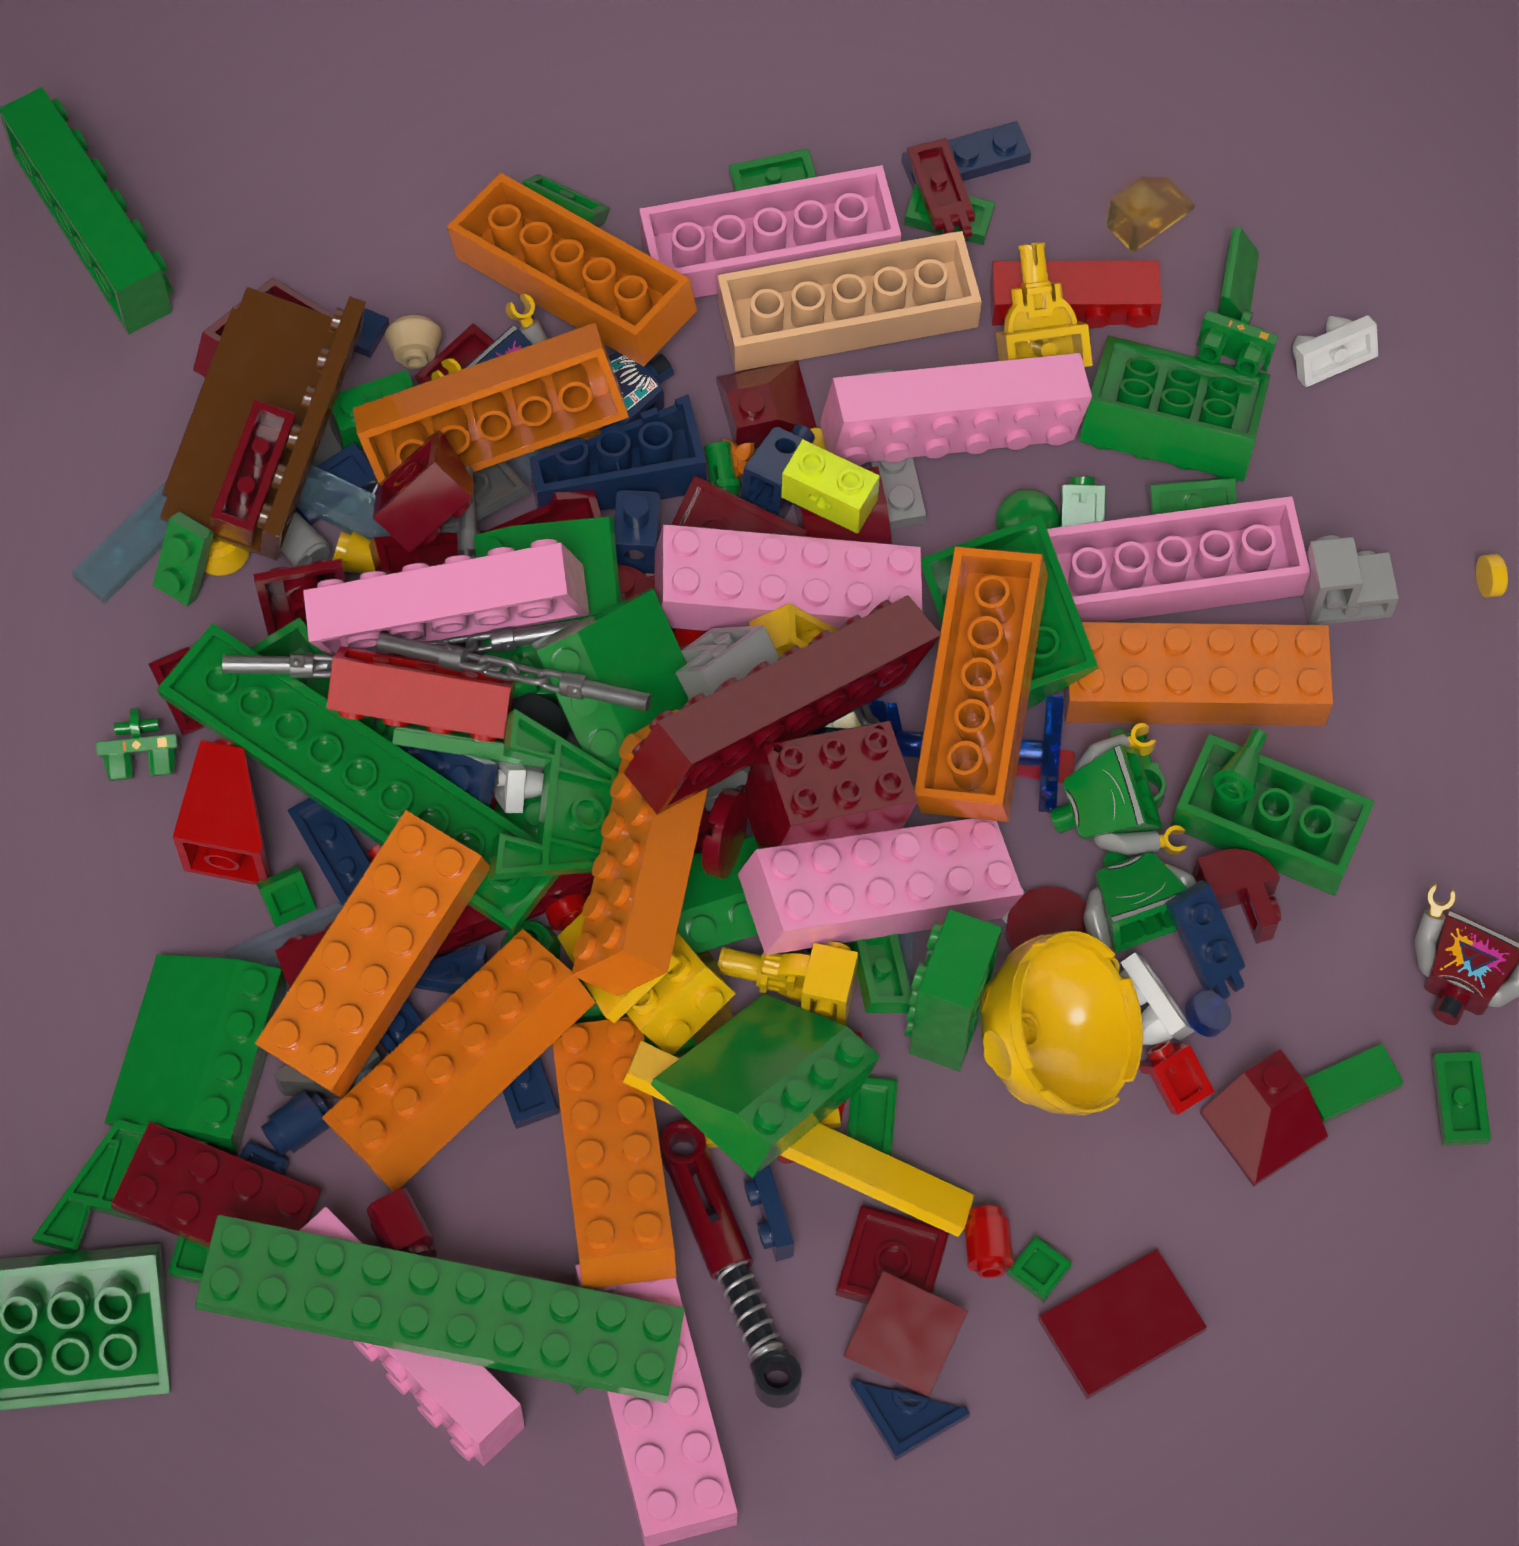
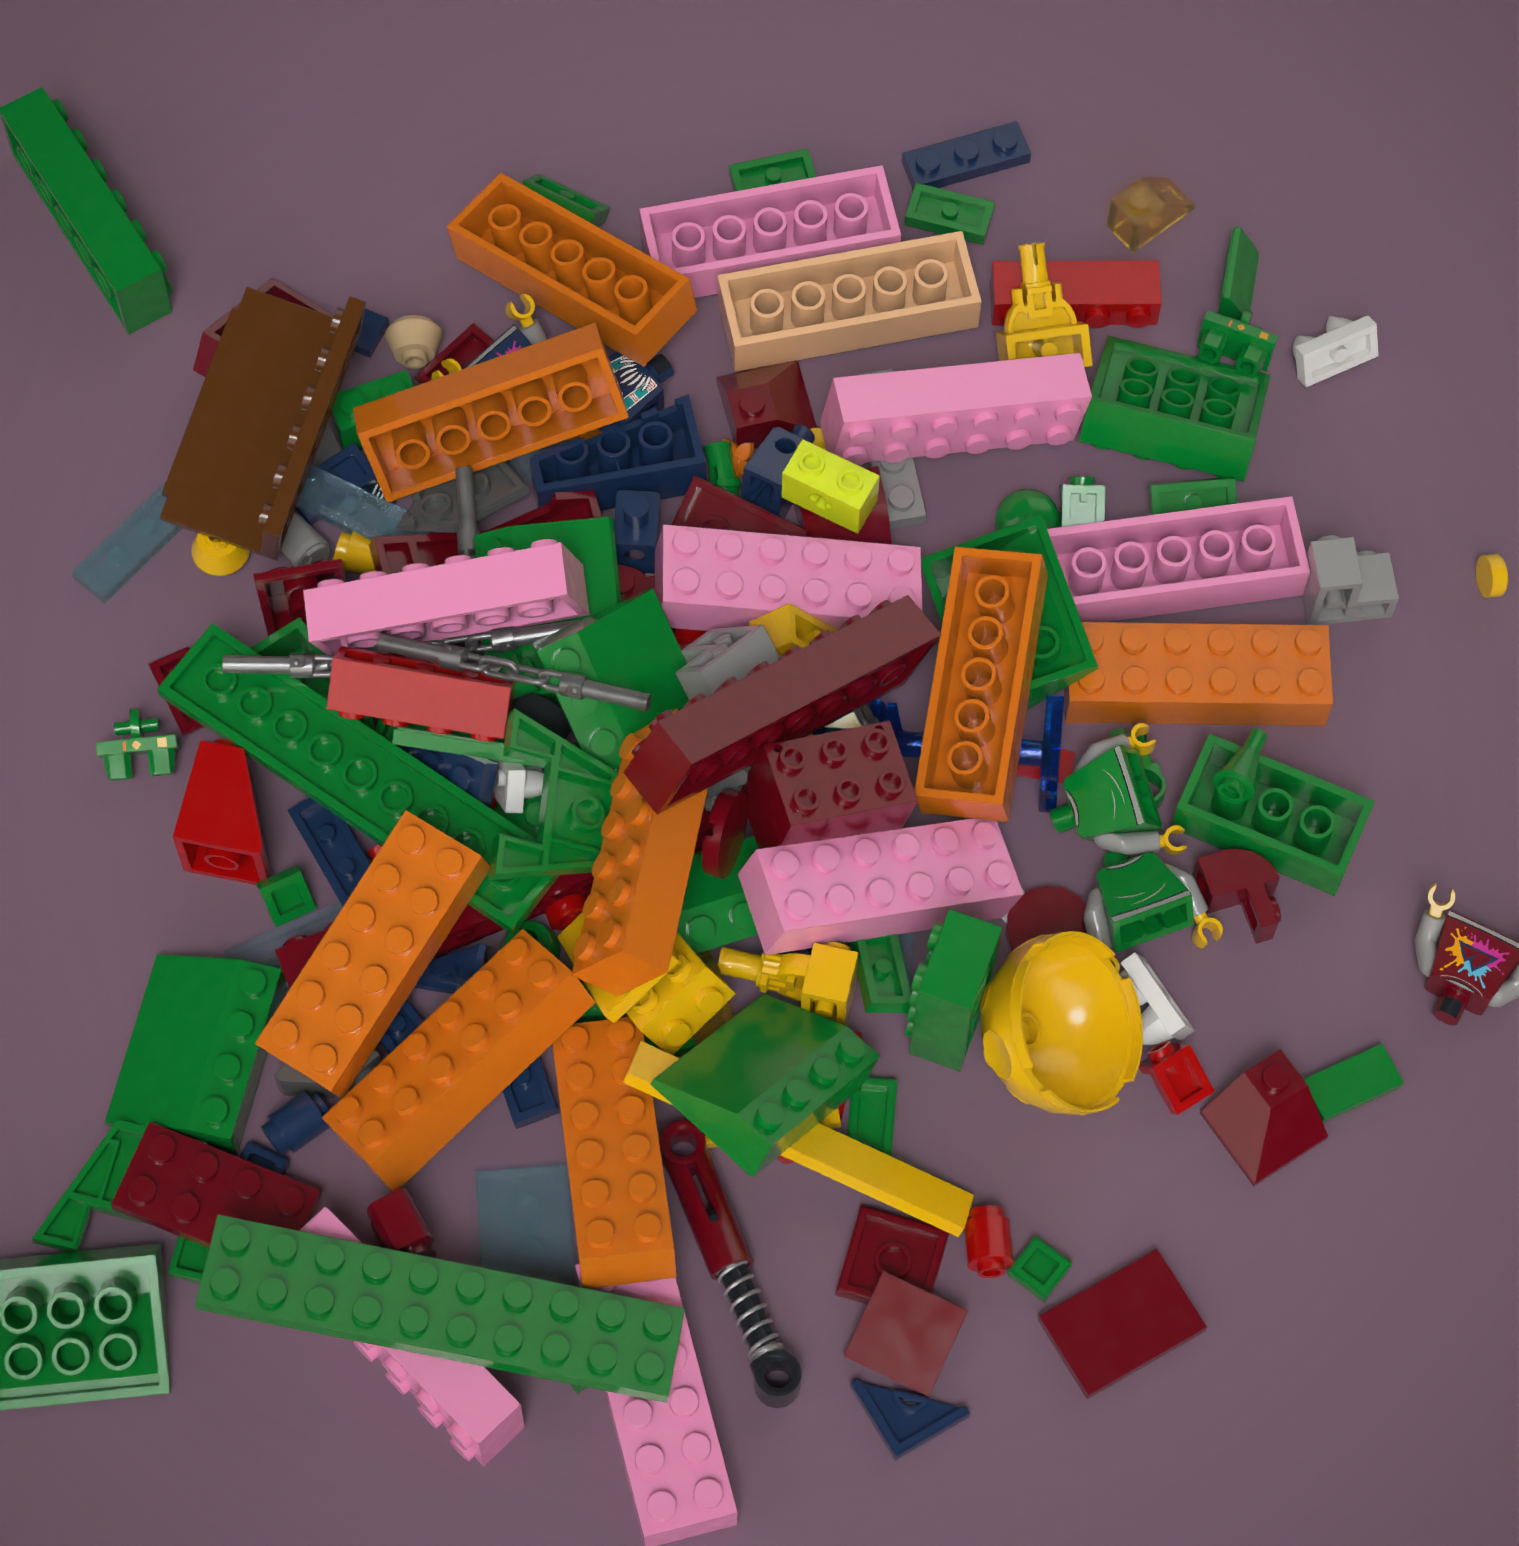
(183, 558): green plate -> none
(252, 472): dark red brick -> none
(423, 493): dark red slope -> none
(526, 1222): none -> clear light blue tile
(774, 1228): dark blue hinge -> none
(941, 186): dark red hinge -> none
(1207, 938): dark blue hinge -> none
(1208, 1013): clear blue tile -> none
(1461, 1098): green plate -> none

